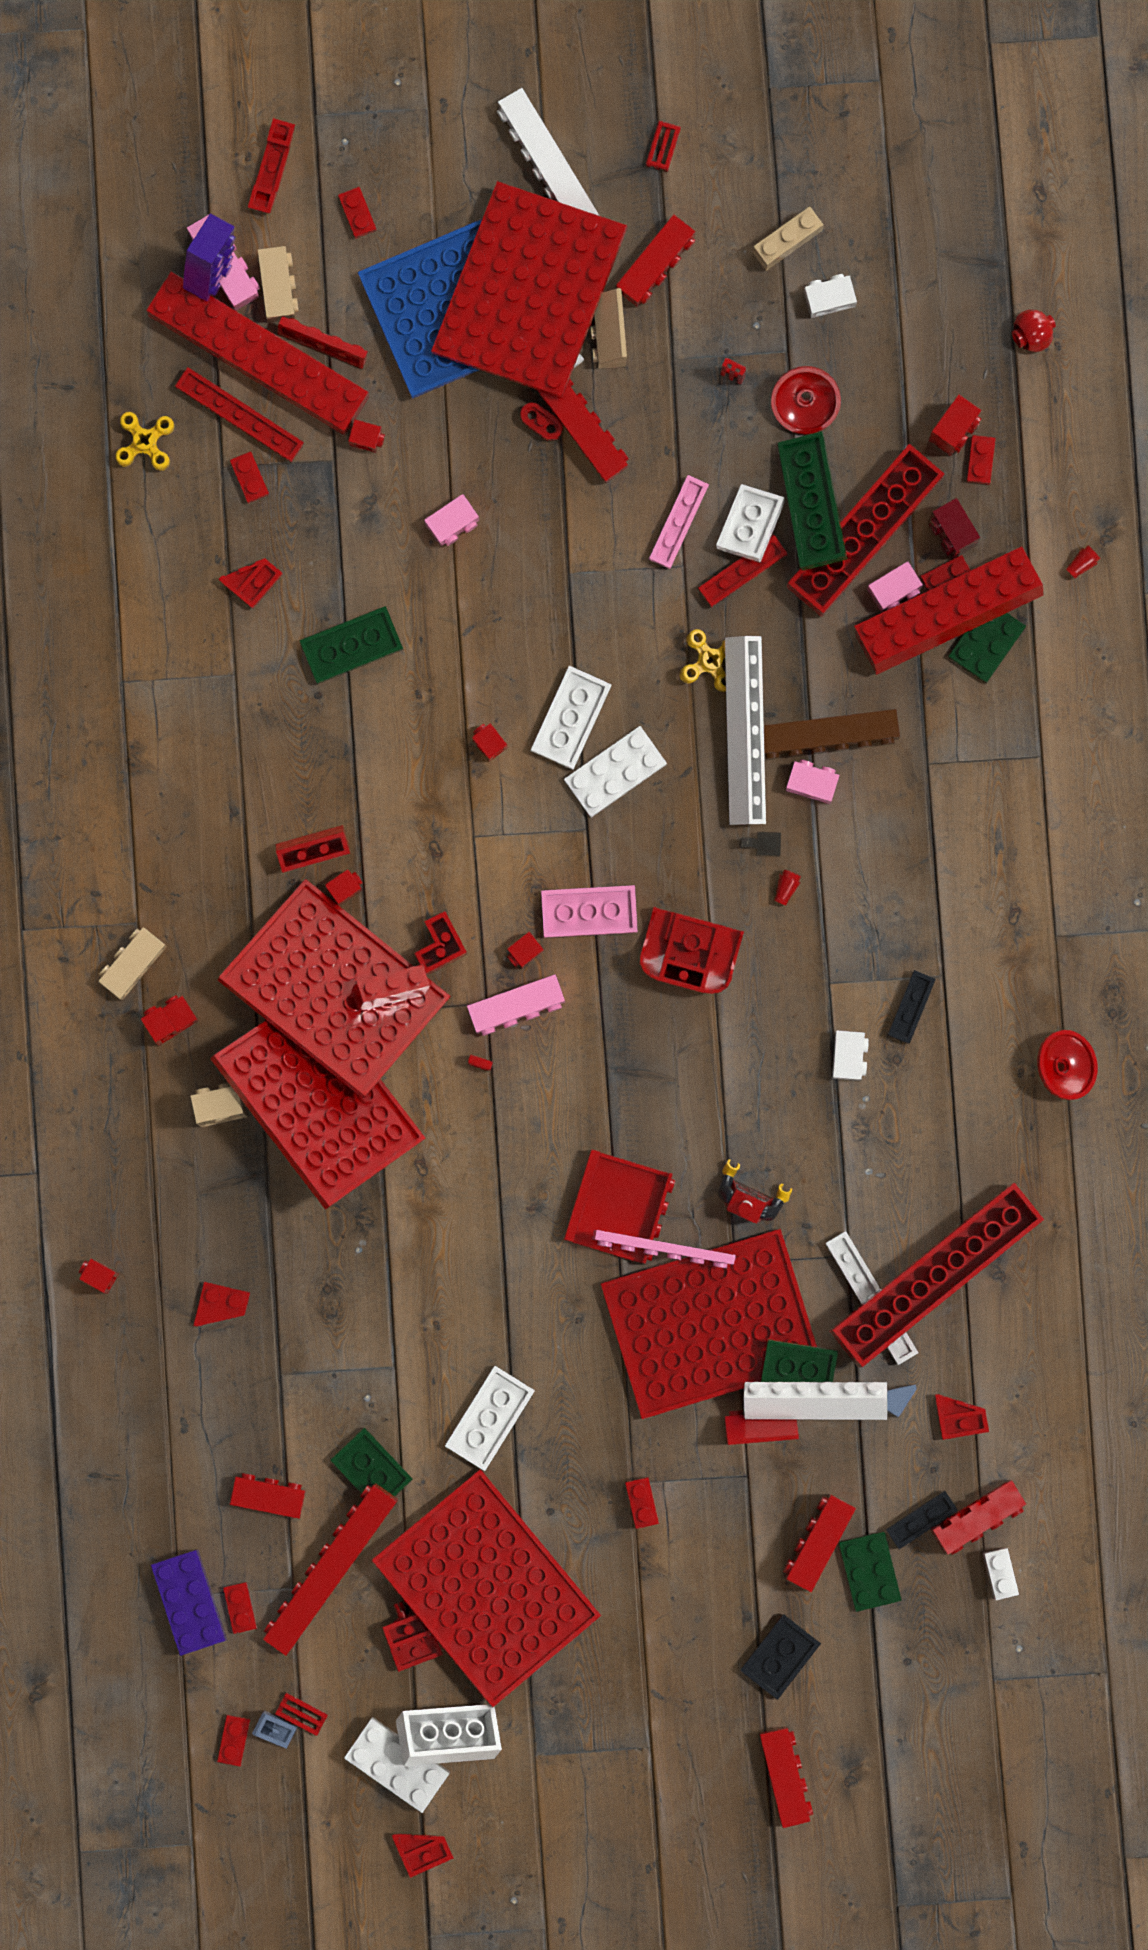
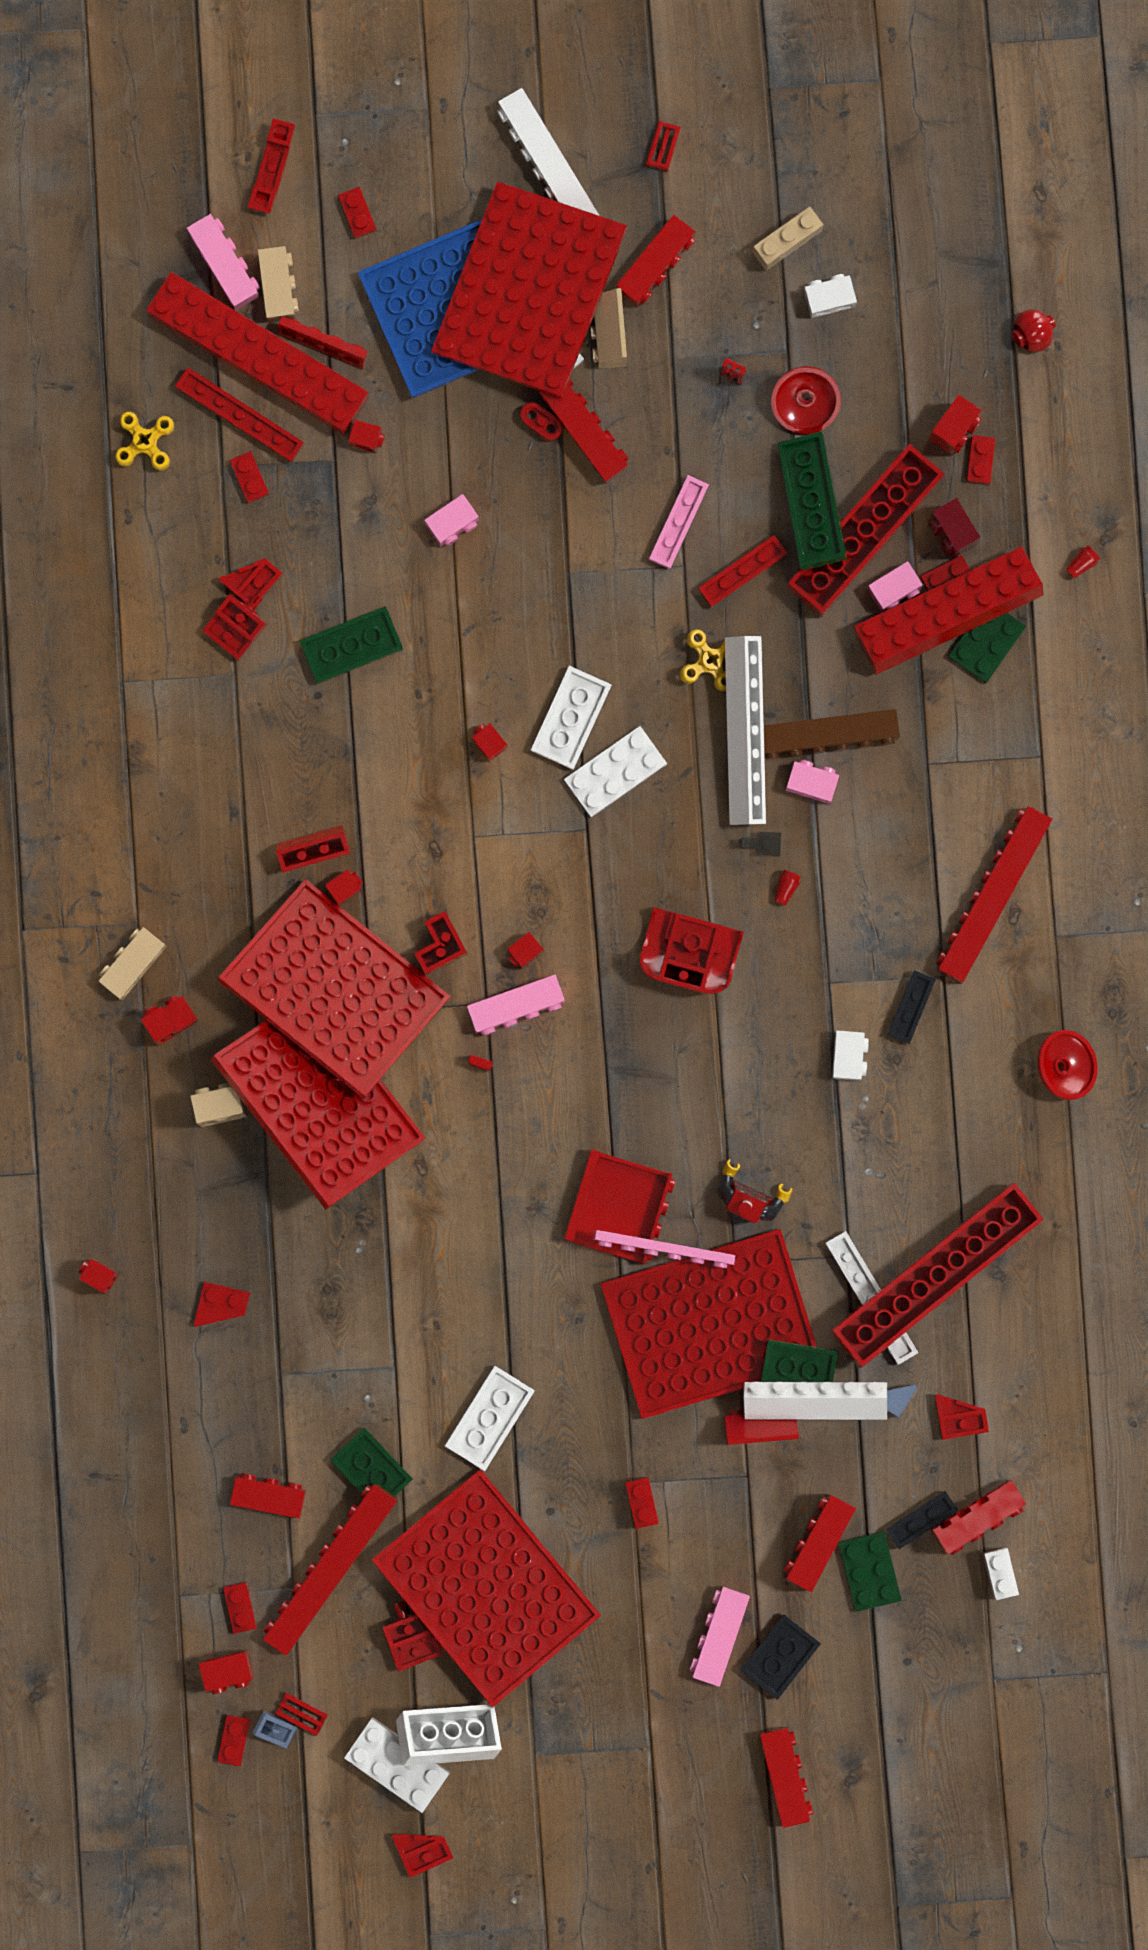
(189, 1602): dark purple brick -> none
(209, 257): dark purple brick -> none
(227, 1671): none -> red brick
(236, 625): none -> red plate
(390, 988): red brick -> none
(589, 911): bright pink plate -> none
(720, 1636): none -> bright pink brick
(750, 523): white plate -> none
(994, 895): none -> red brick

